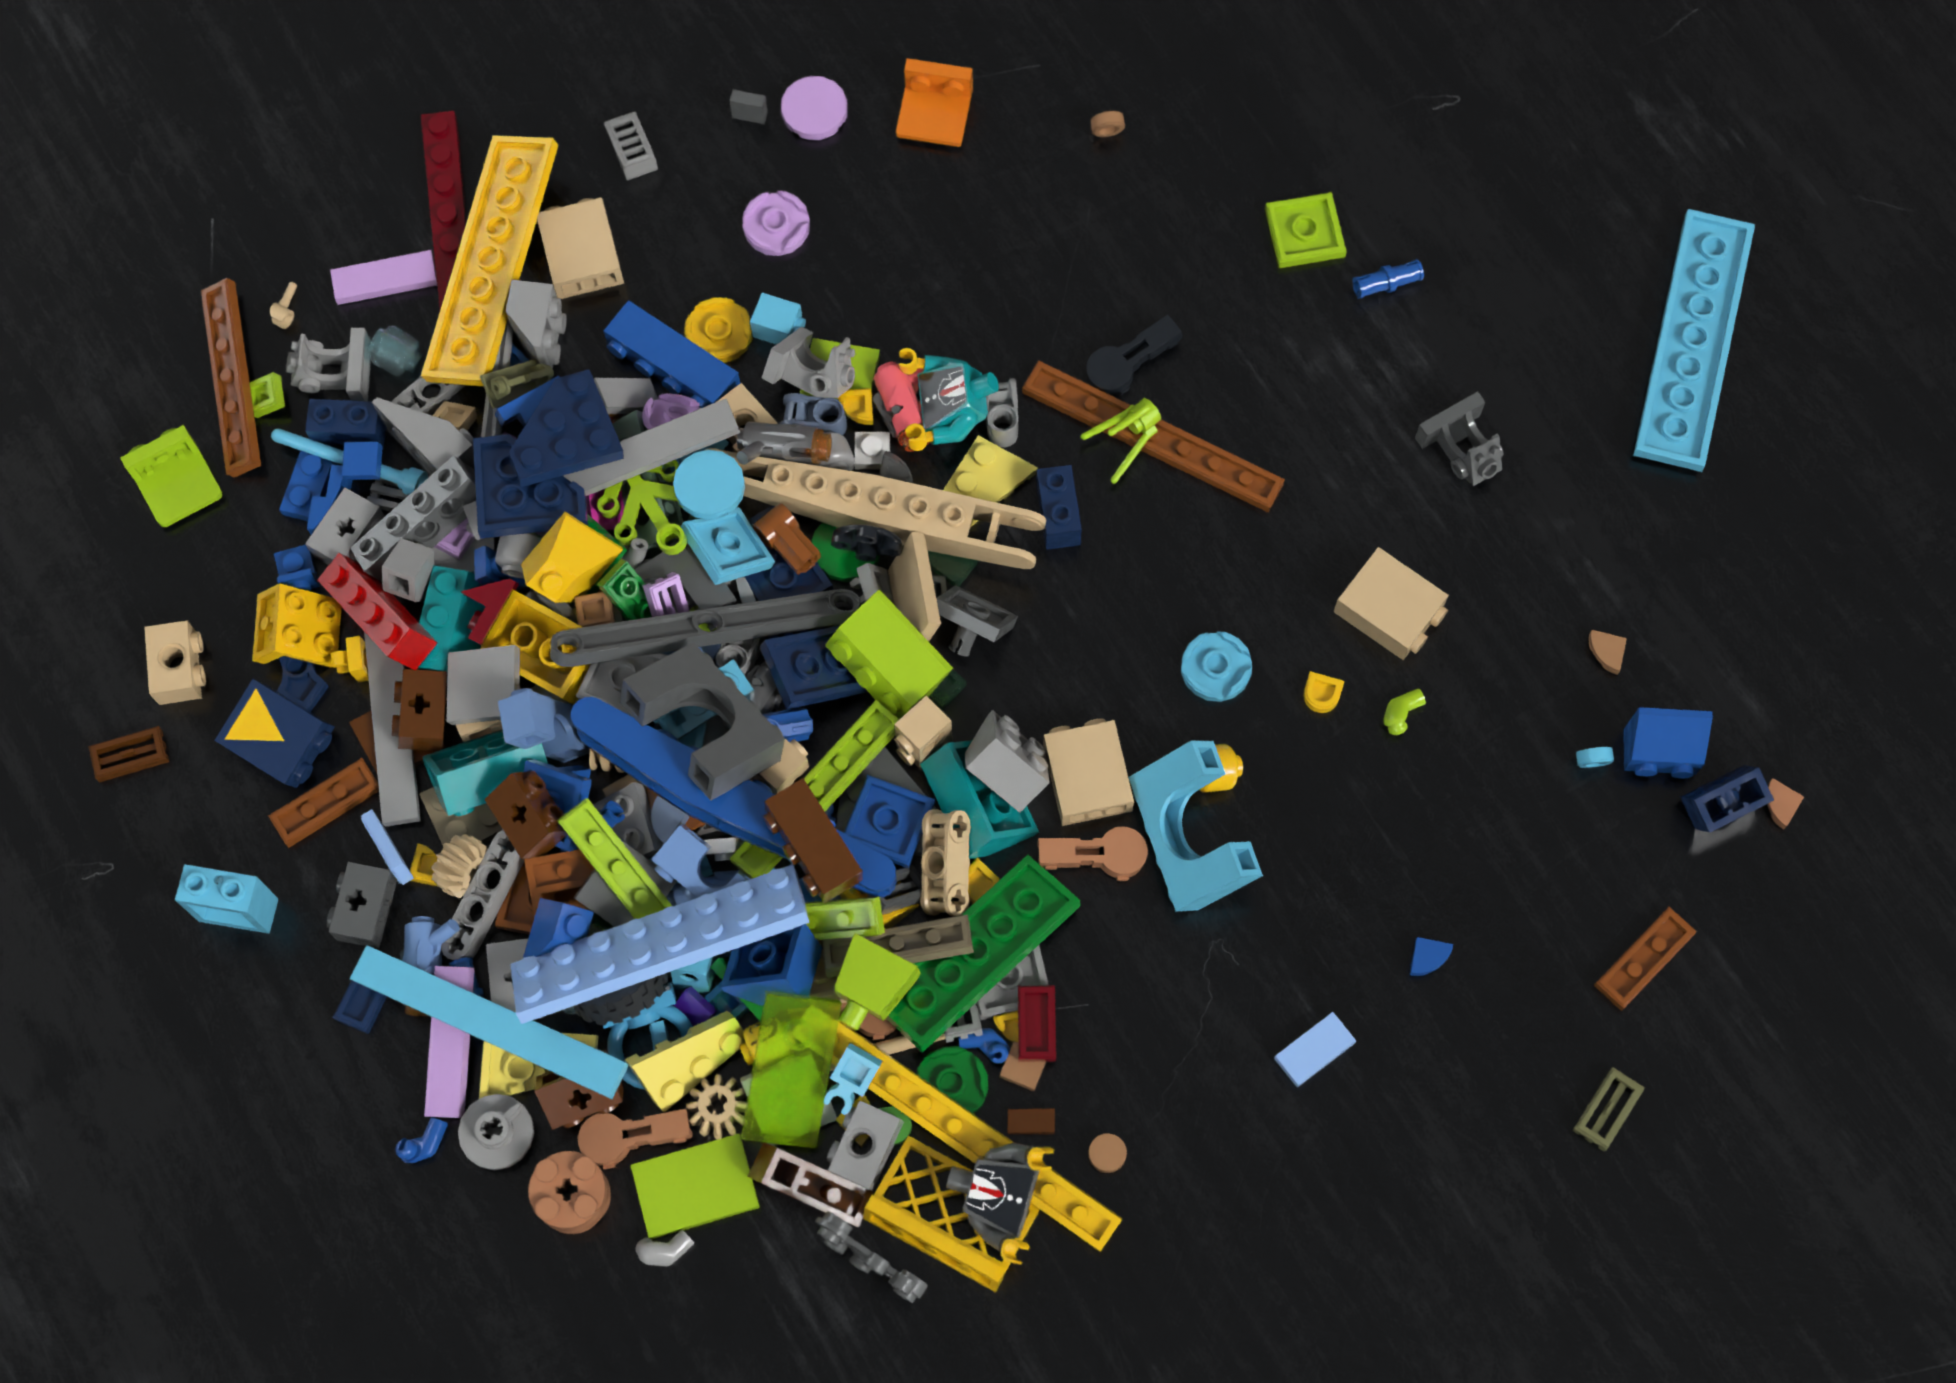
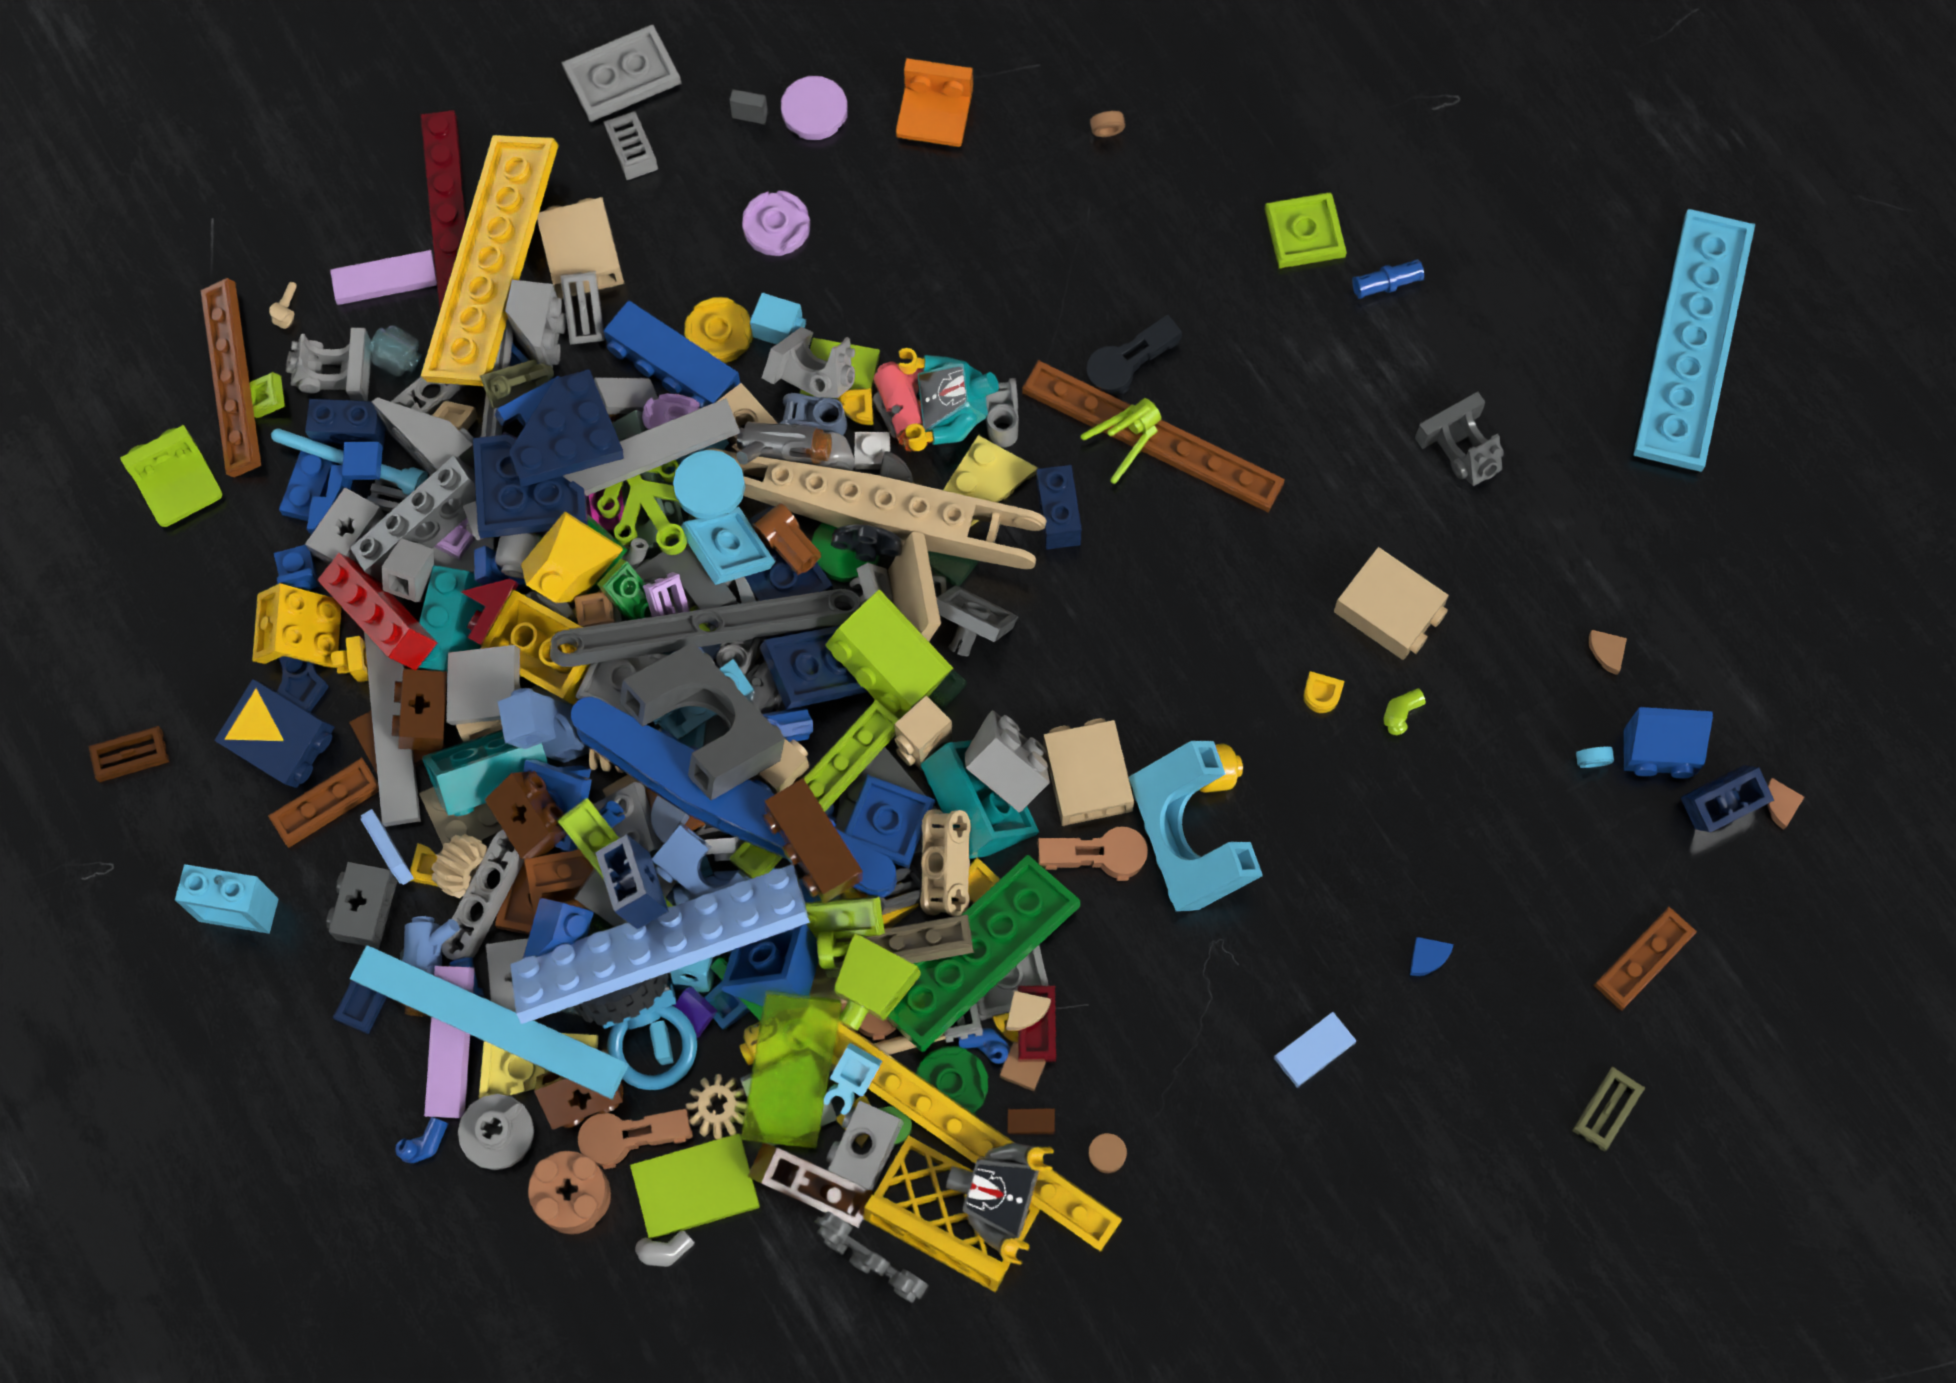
(164, 645): tan brick -> none
(579, 278): none -> light grey tile
(621, 73): none -> light grey plate
(631, 882): none -> dark blue brick
(680, 1065): light yellow wing -> none
(829, 950): none -> lime tile
(1026, 1010): none -> tan tile
(1216, 666): medium azure tile -> none

